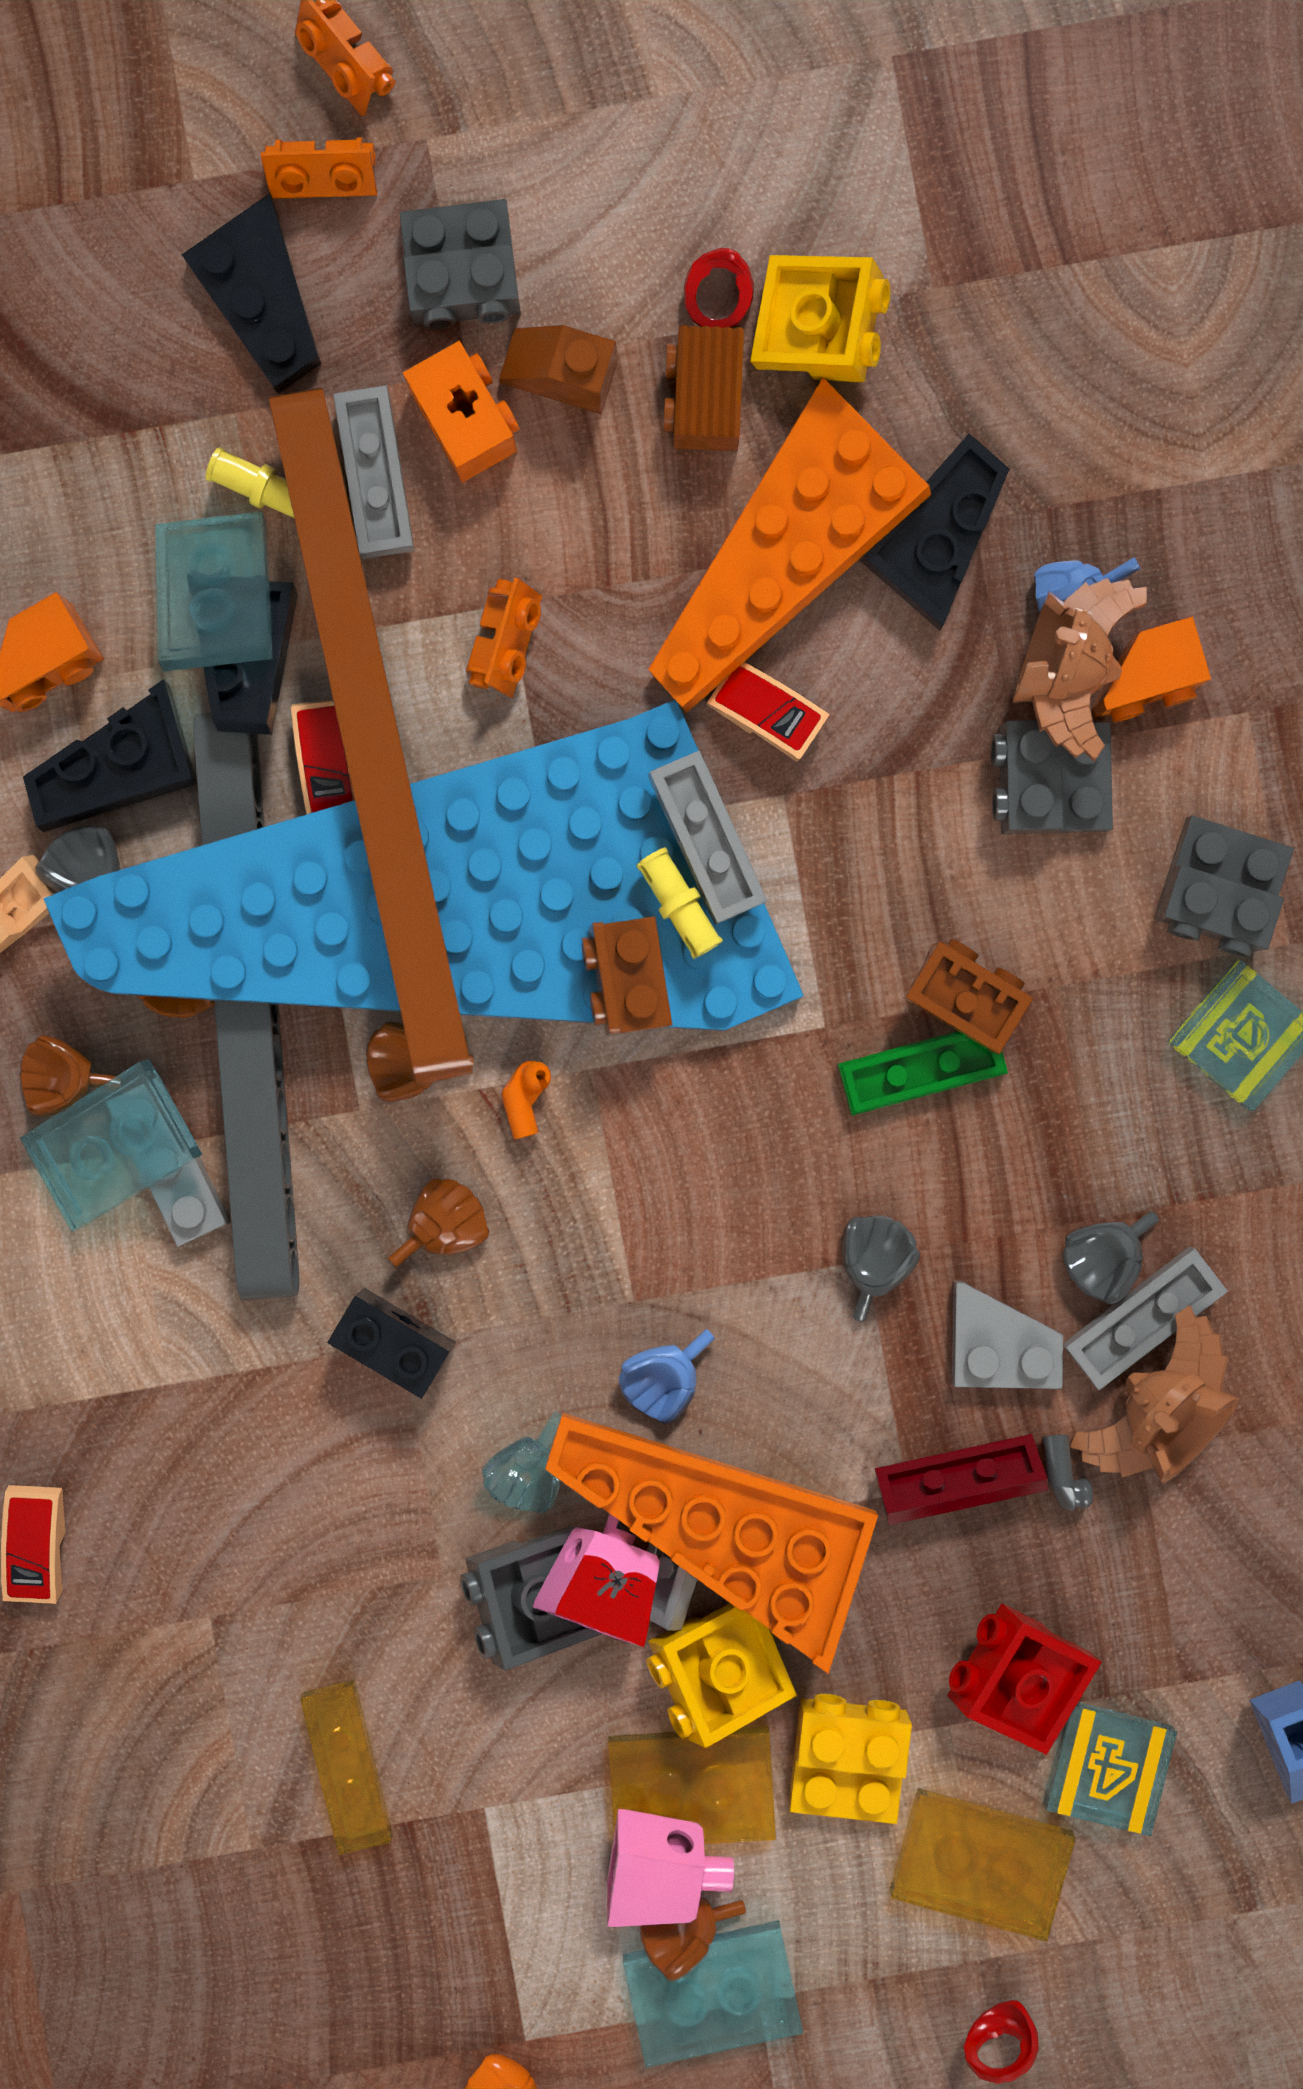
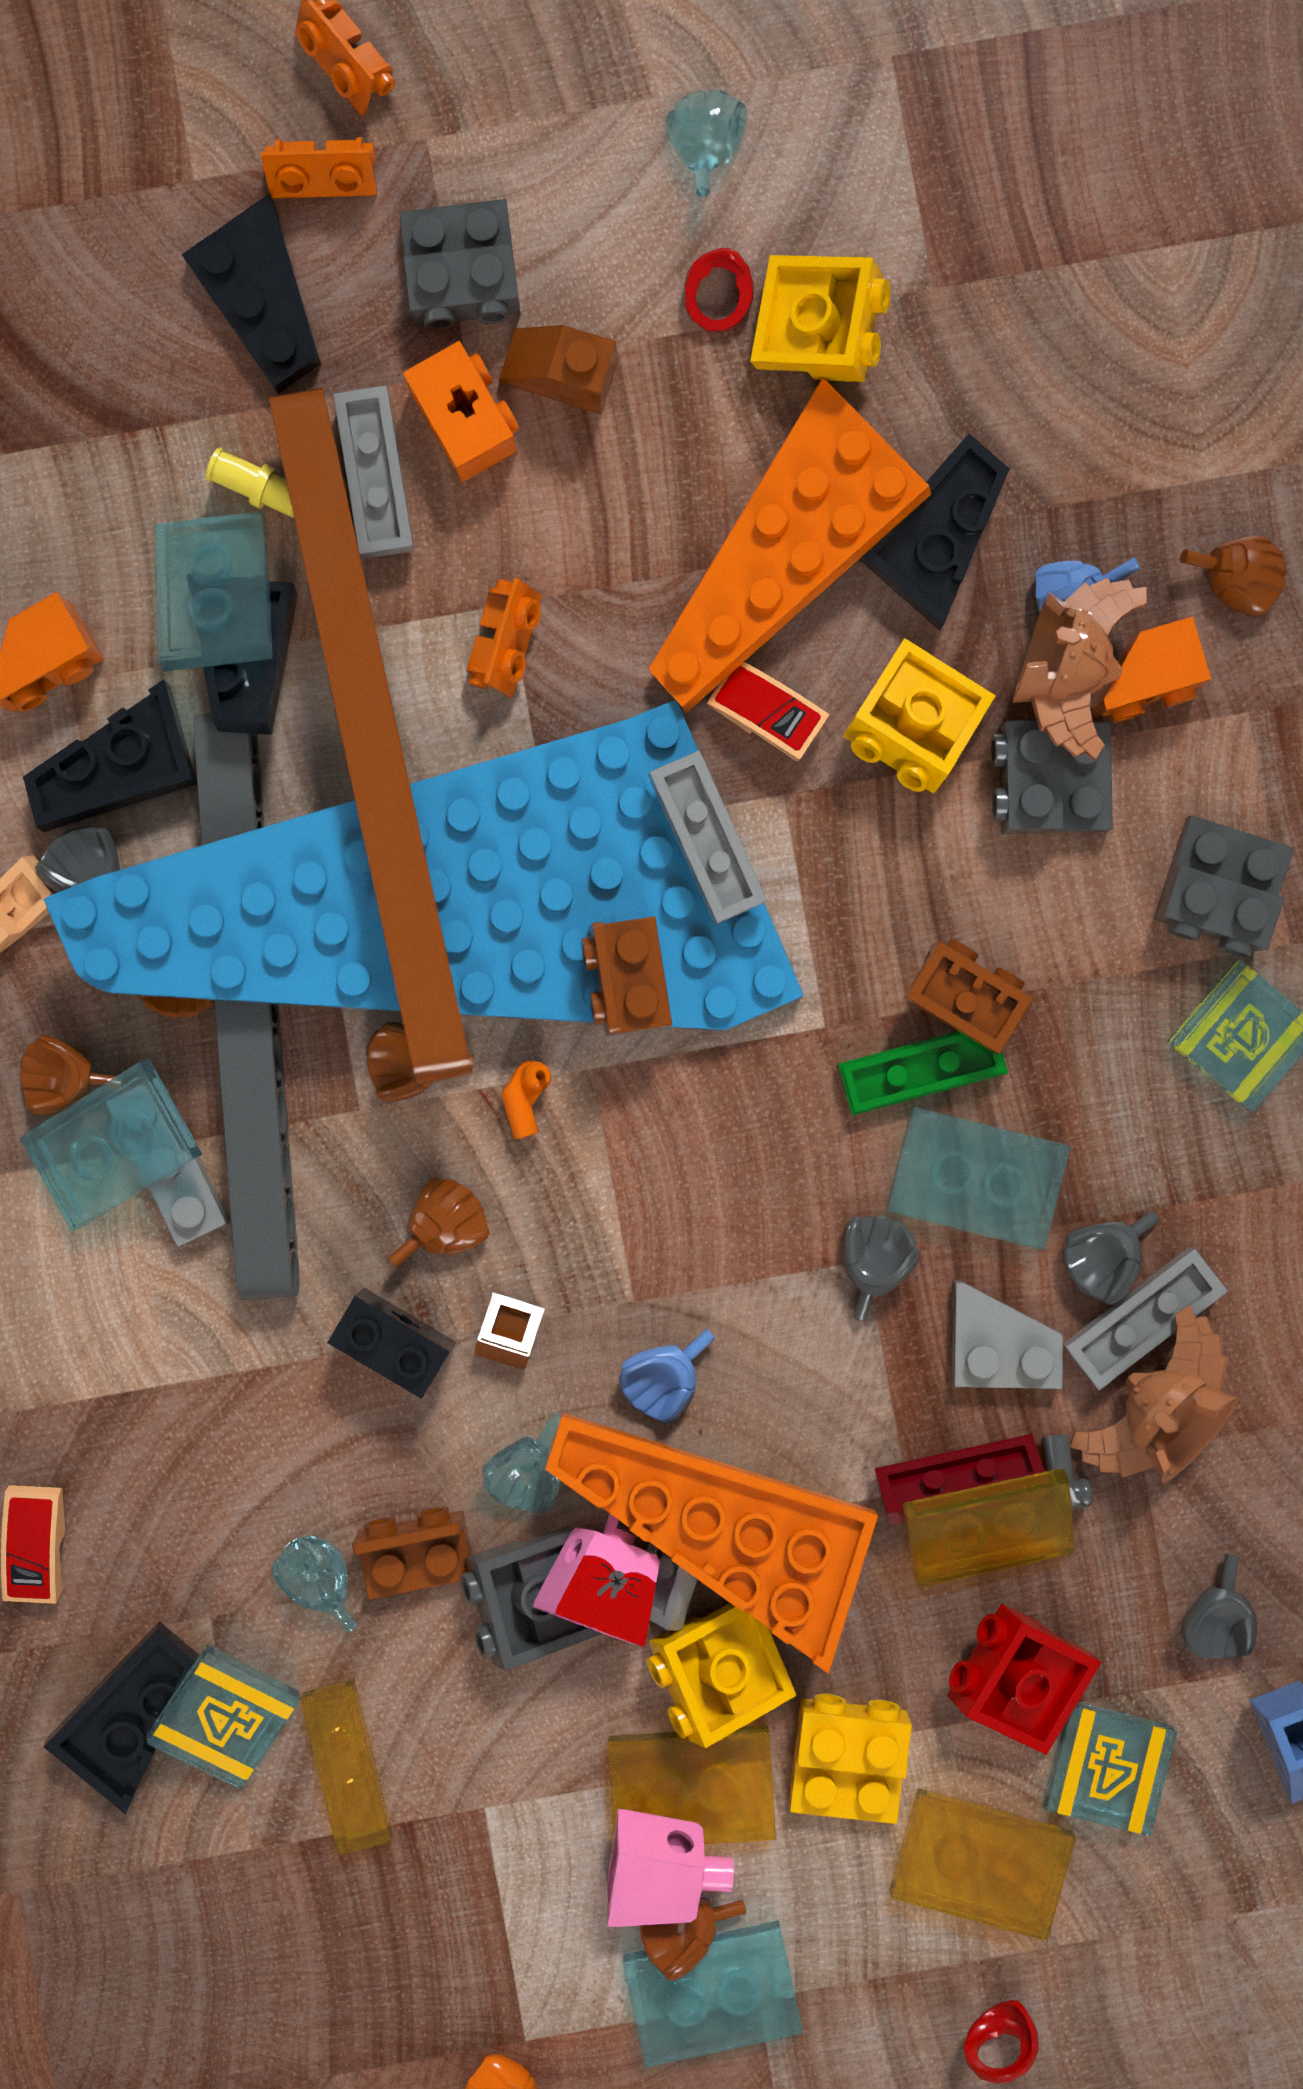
(109, 1729): none -> black wing
(223, 1717): none -> clear light blue tile
(315, 1577): none -> clear light blue piece
(320, 756): red slope -> none
(413, 1552): none -> dark orange bracket
(508, 1331): none -> slope
(679, 903): light yellow pin -> none
(706, 132): none -> clear light blue piece
(707, 388): dark orange brick -> none
(918, 718): none -> yellow plate
(978, 1178): none -> clear light blue tile
(990, 1527): none -> clear yellow tile
(1221, 1620): none -> dark grey piece
(1243, 573): none -> dark orange piece

